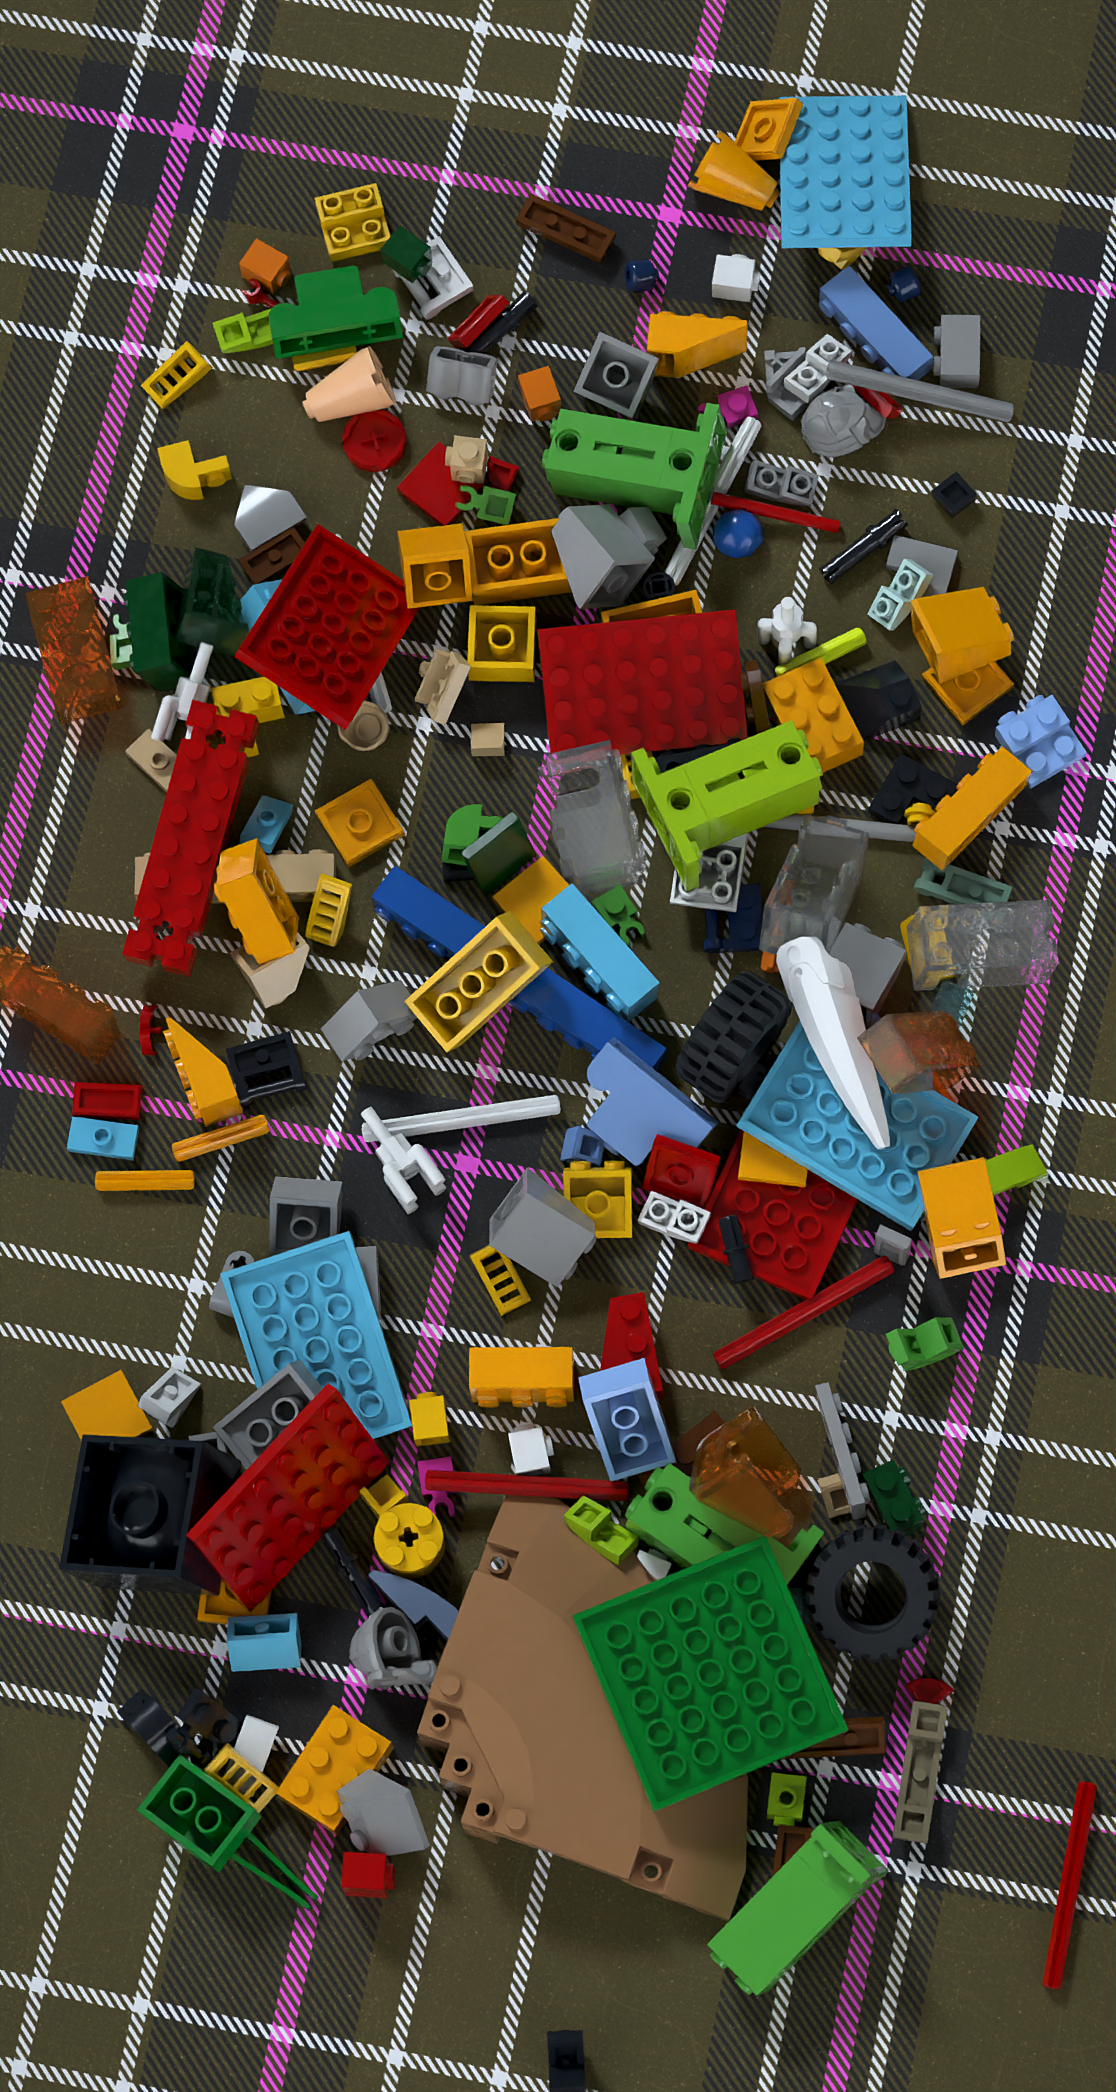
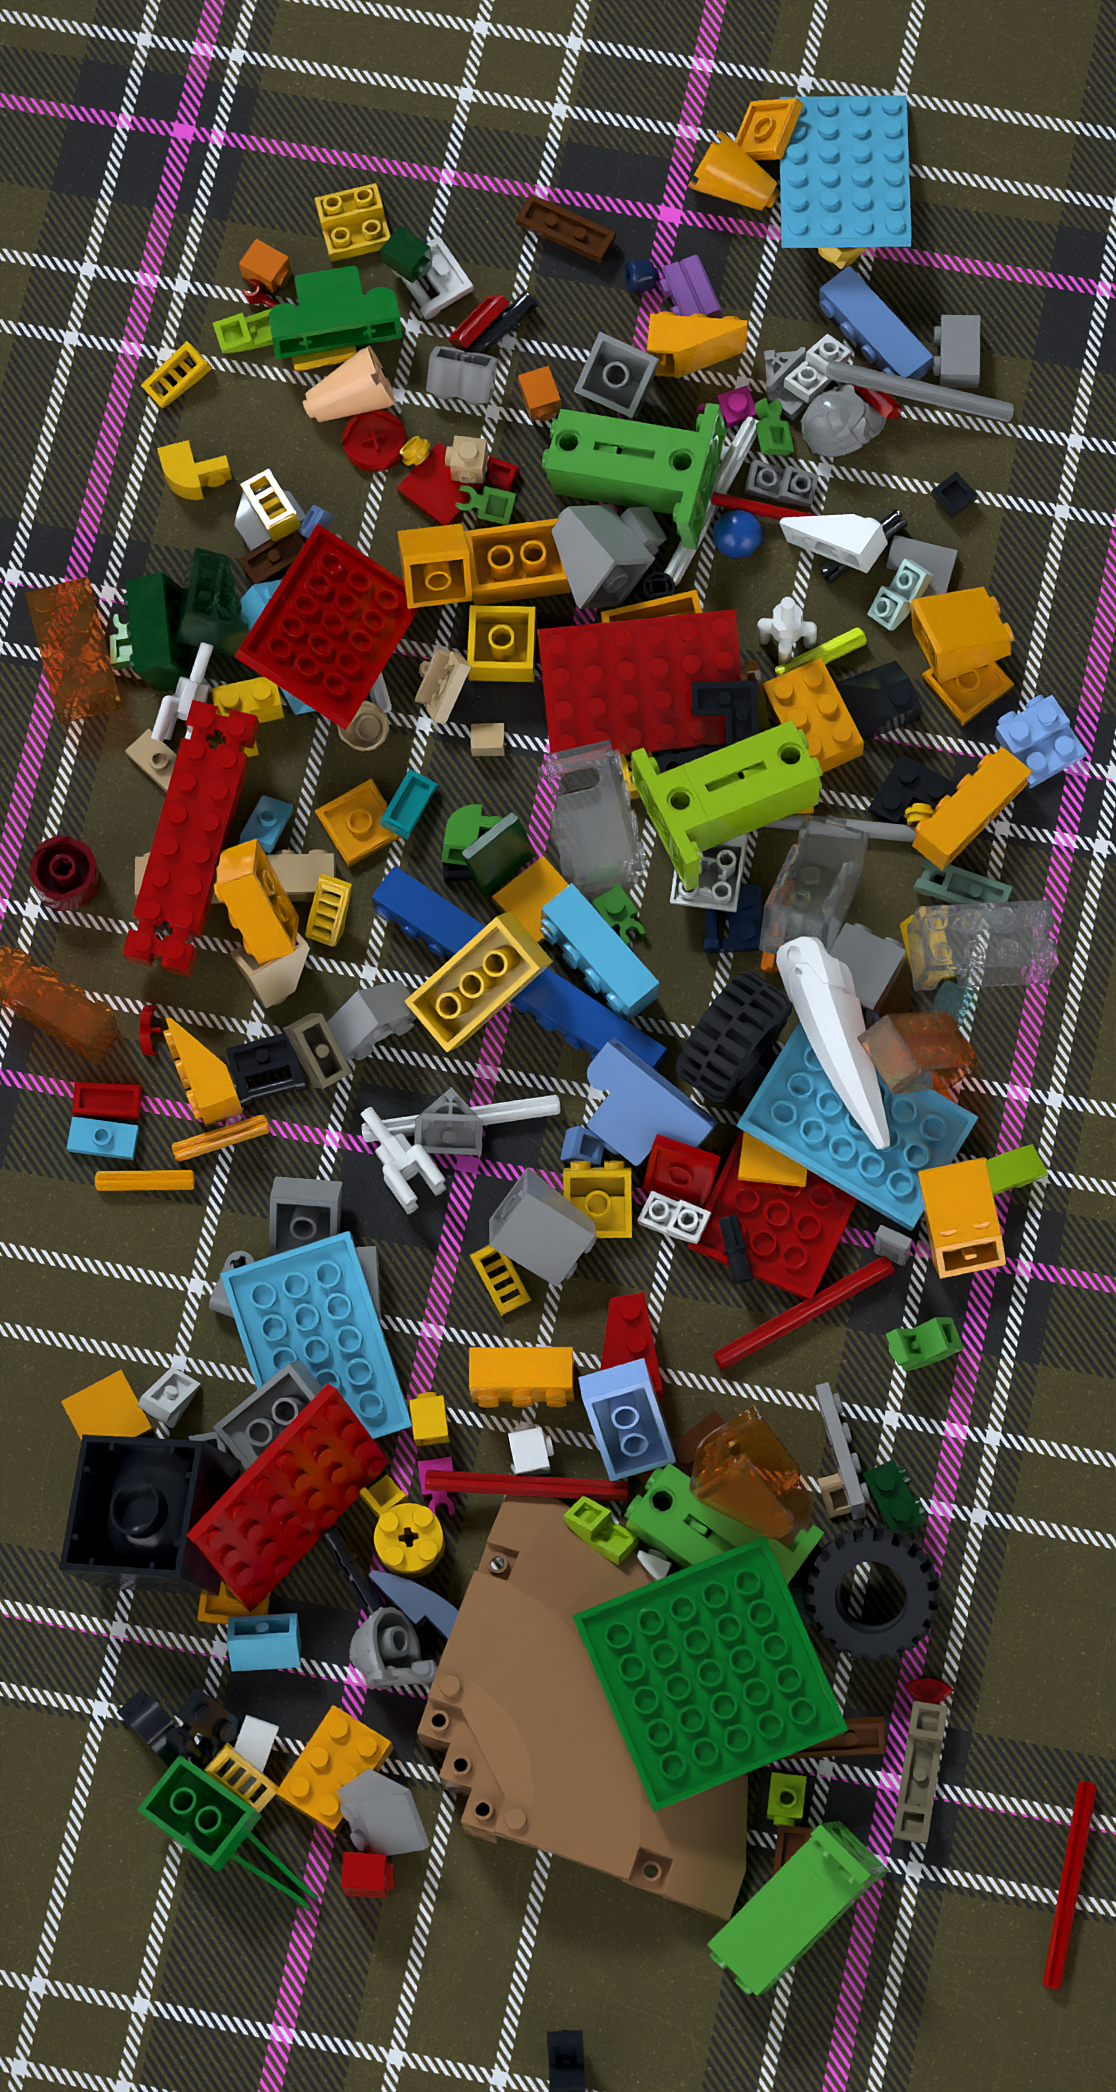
(67, 891): none -> dark red brick
(283, 520): none -> yellow slope
(315, 516): none -> medium blue slope
(317, 1050): none -> dark tan brick
(408, 804): none -> teal tile
(415, 451): none -> yellow plate
(449, 1127): none -> light grey slope
(689, 288): none -> medium lavender brick
(730, 699): none -> black plate
(735, 278): white brick -> none
(772, 432): none -> bright green plate
(838, 537): none -> white slope
(903, 284): dark blue piece -> none

